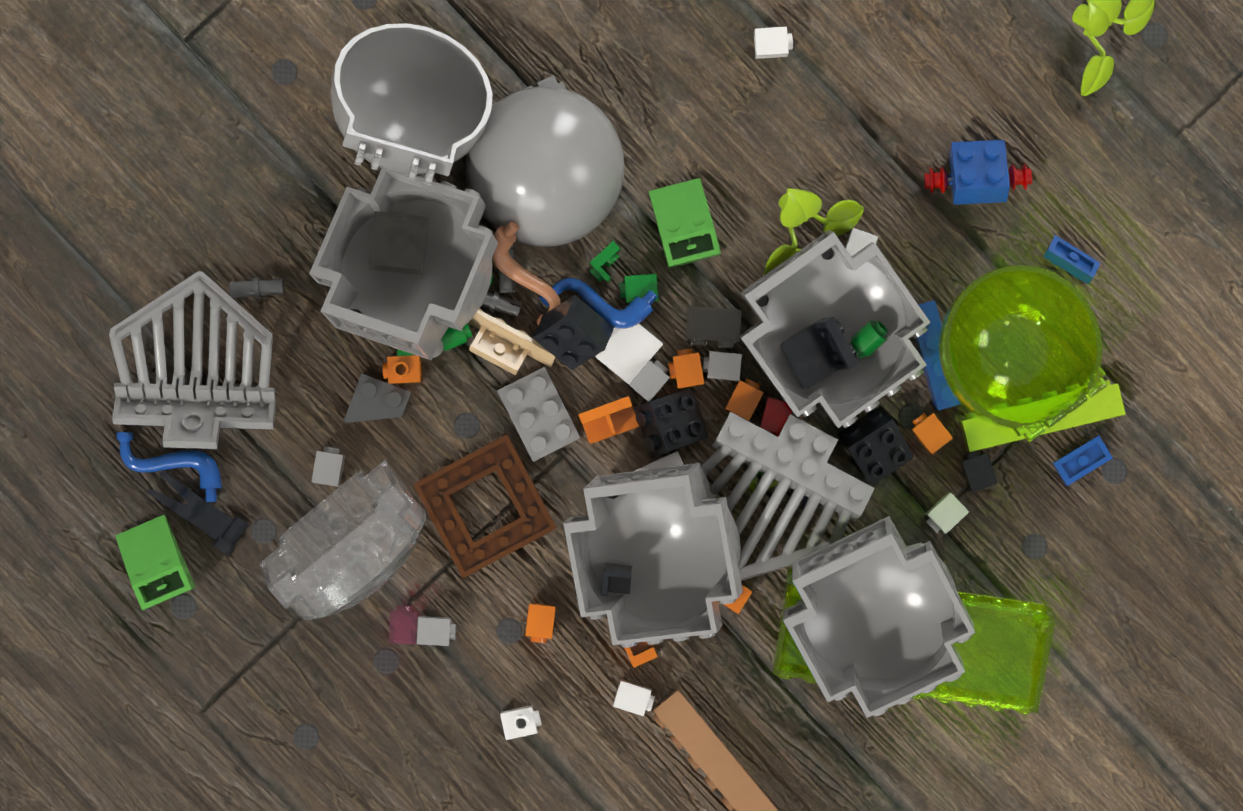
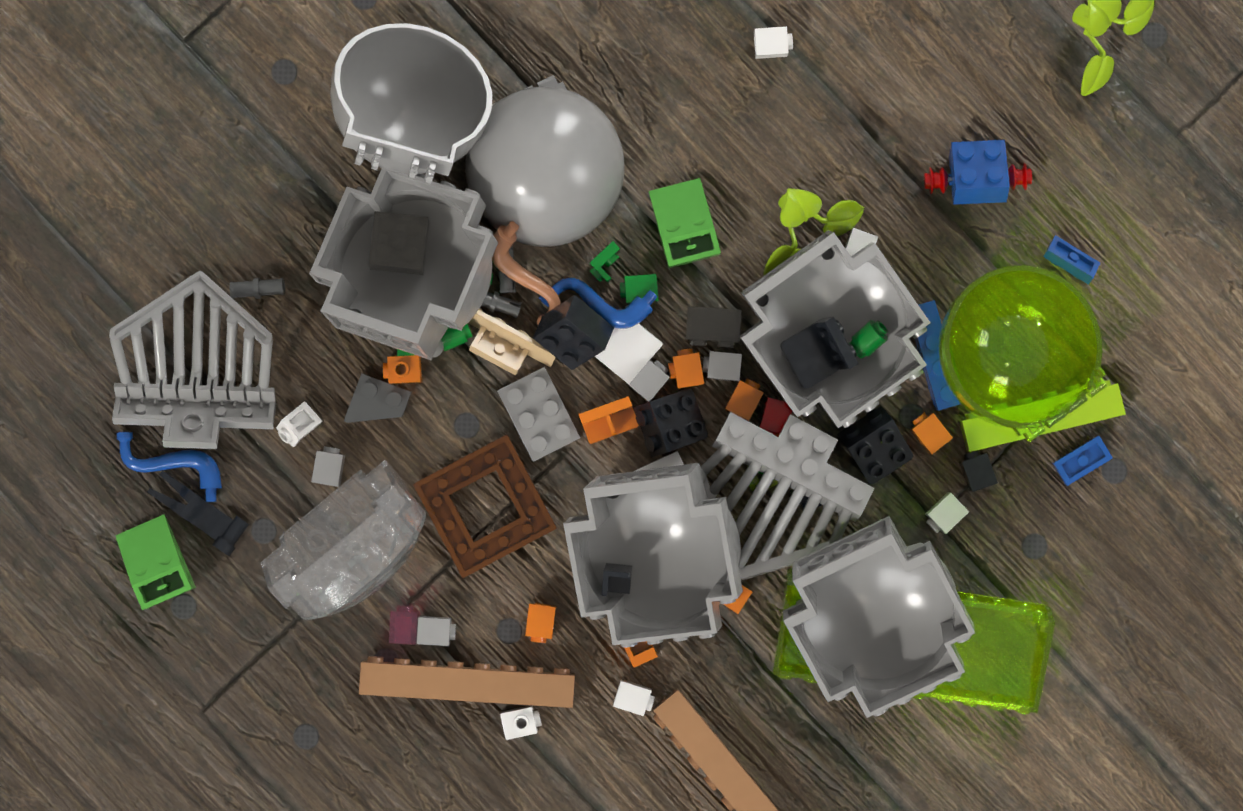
(298, 424): none -> white bracket
(467, 683): none -> medium nougat brick

